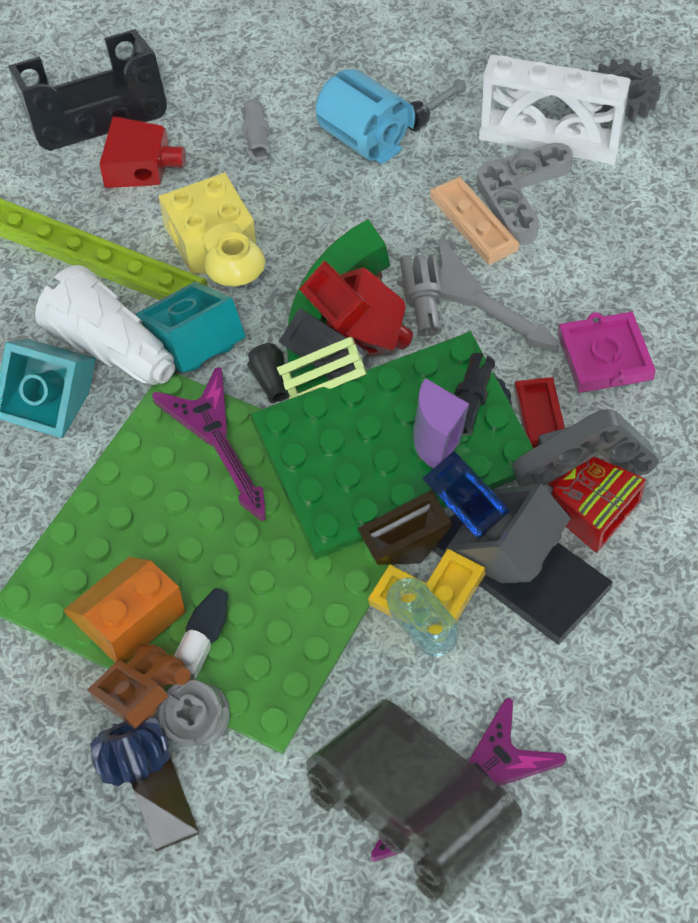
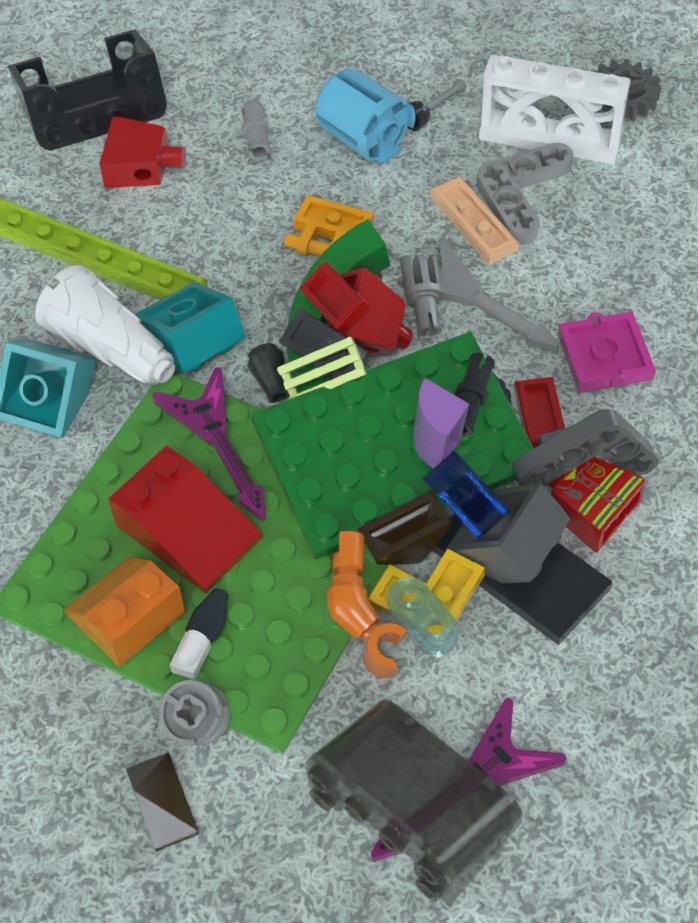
(129, 753): dark blue gear -> none
(135, 688): dark orange plate -> none
(183, 519): none -> red slope
(213, 231): light yellow brick -> none
(324, 220): none -> light orange plate
(354, 612): none -> orange piece

